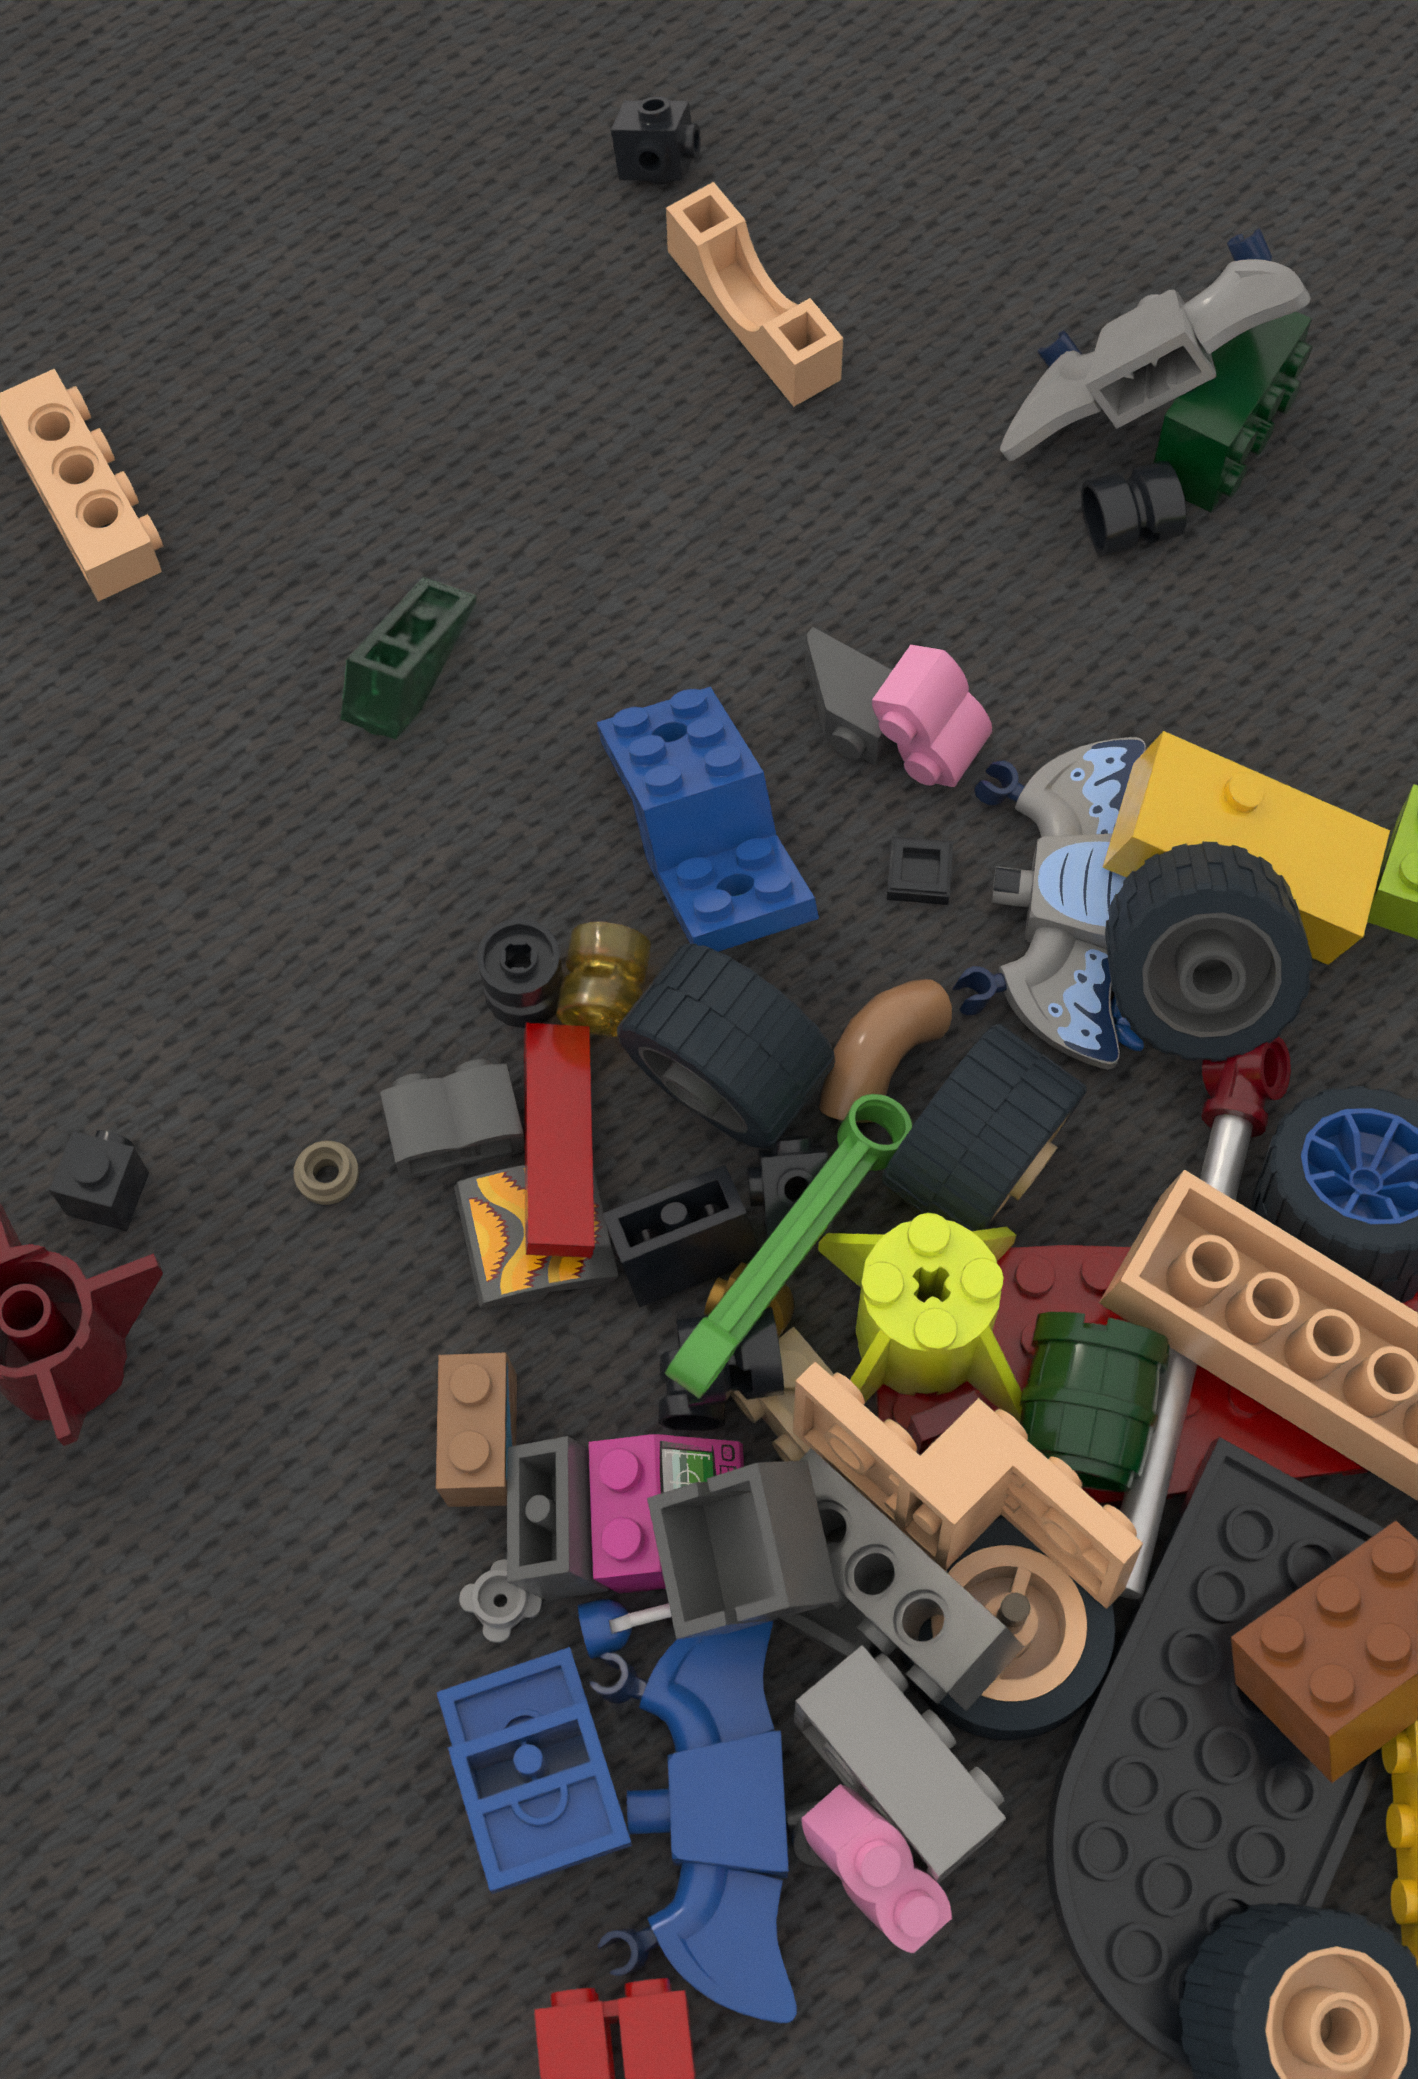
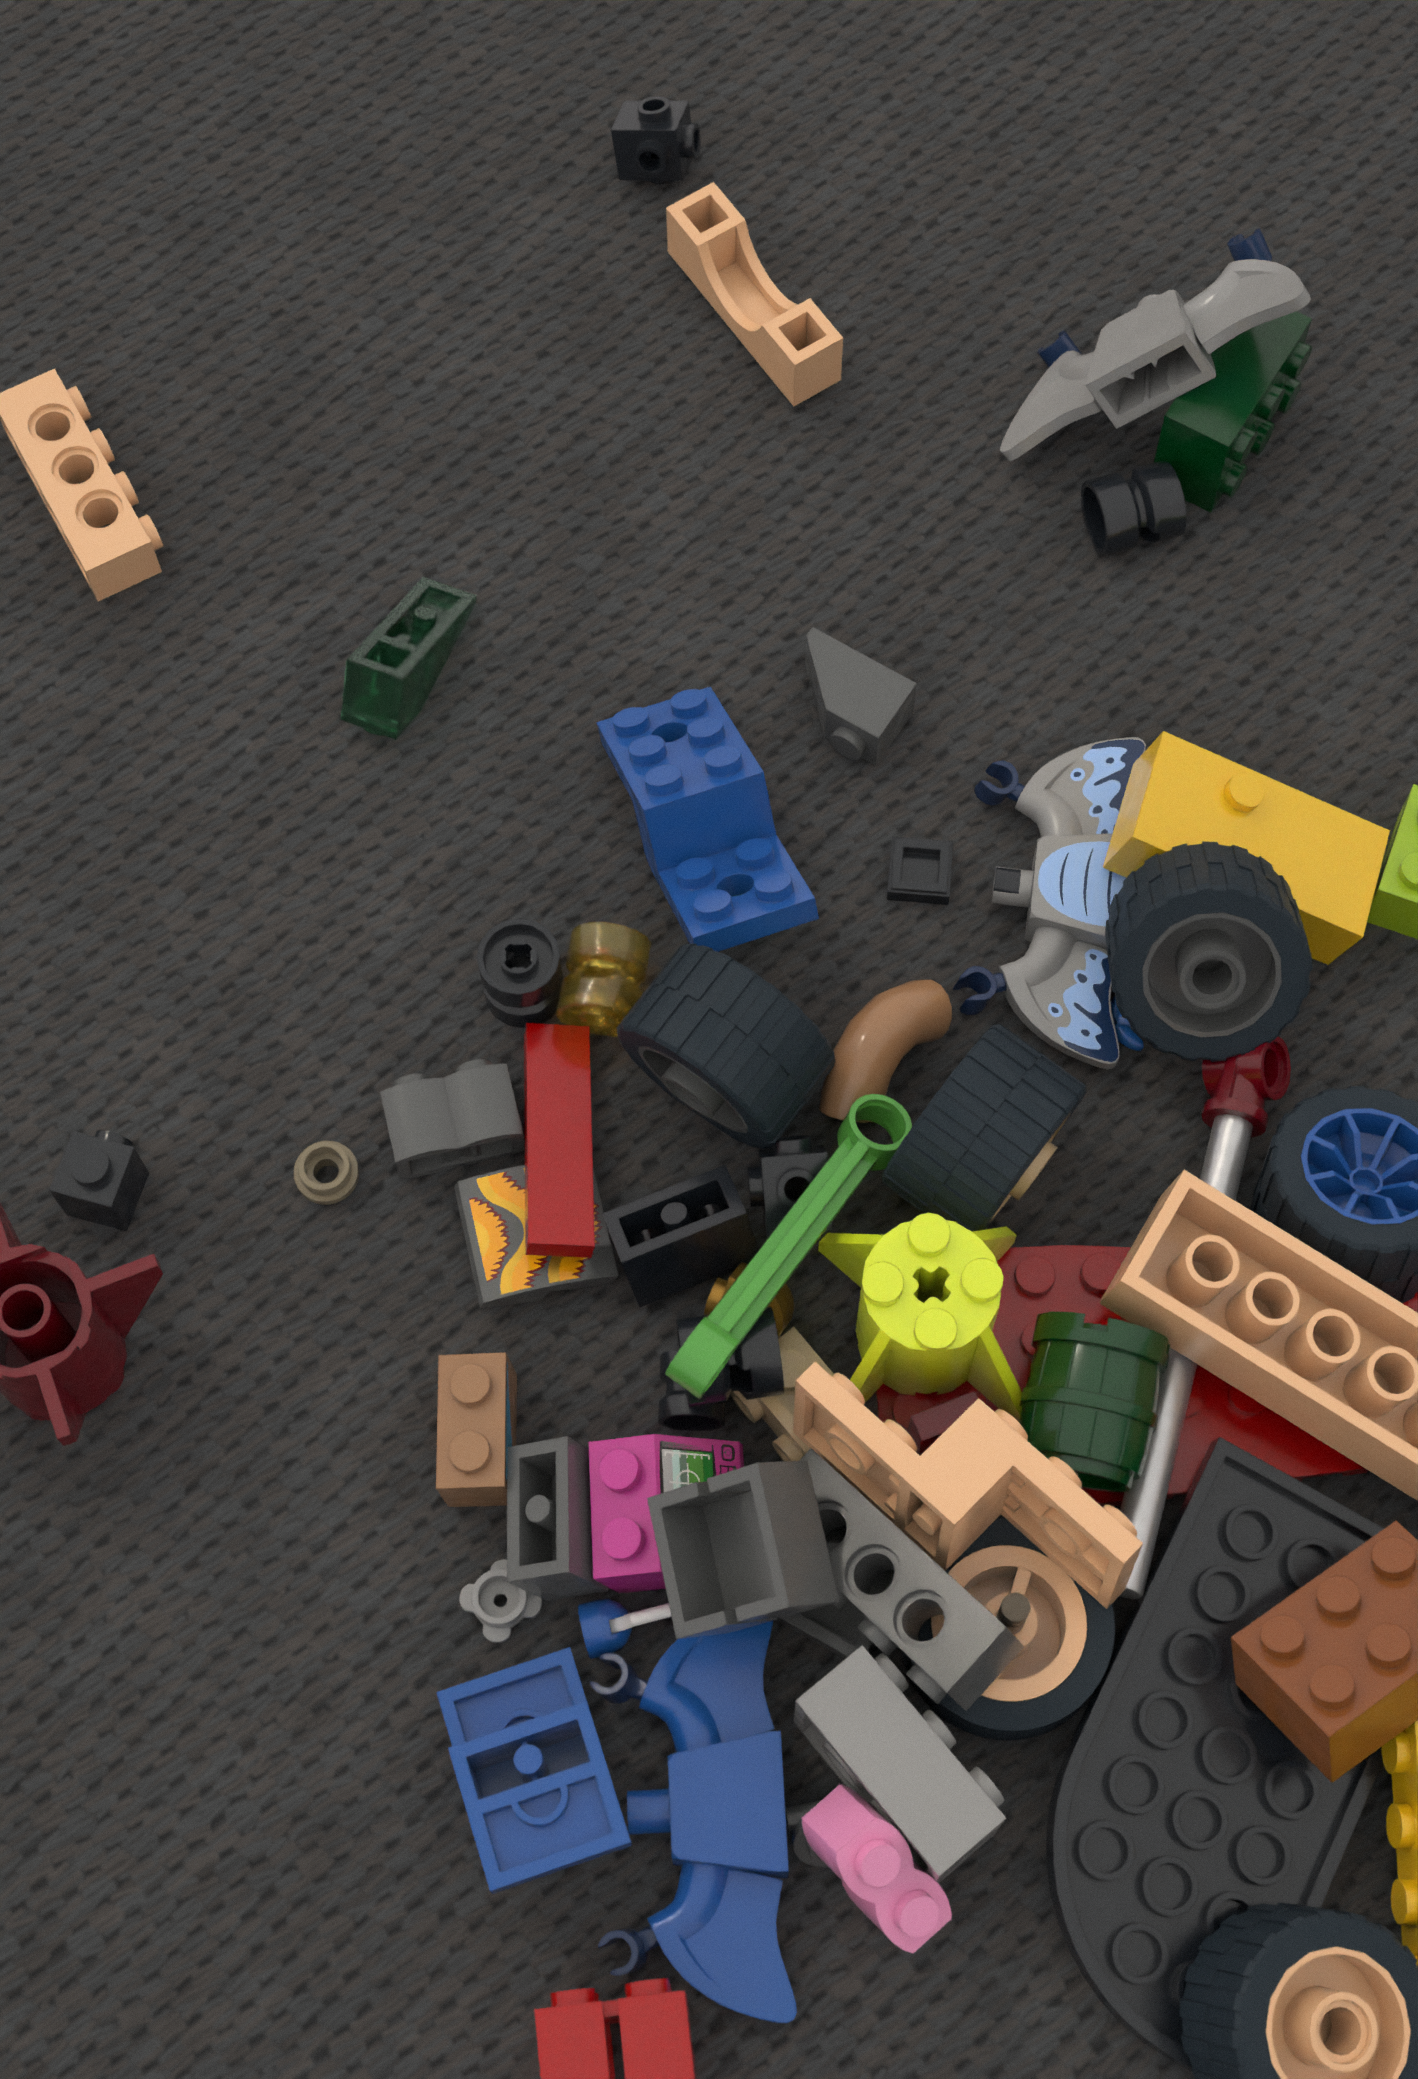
(931, 716): bright pink brick -> none

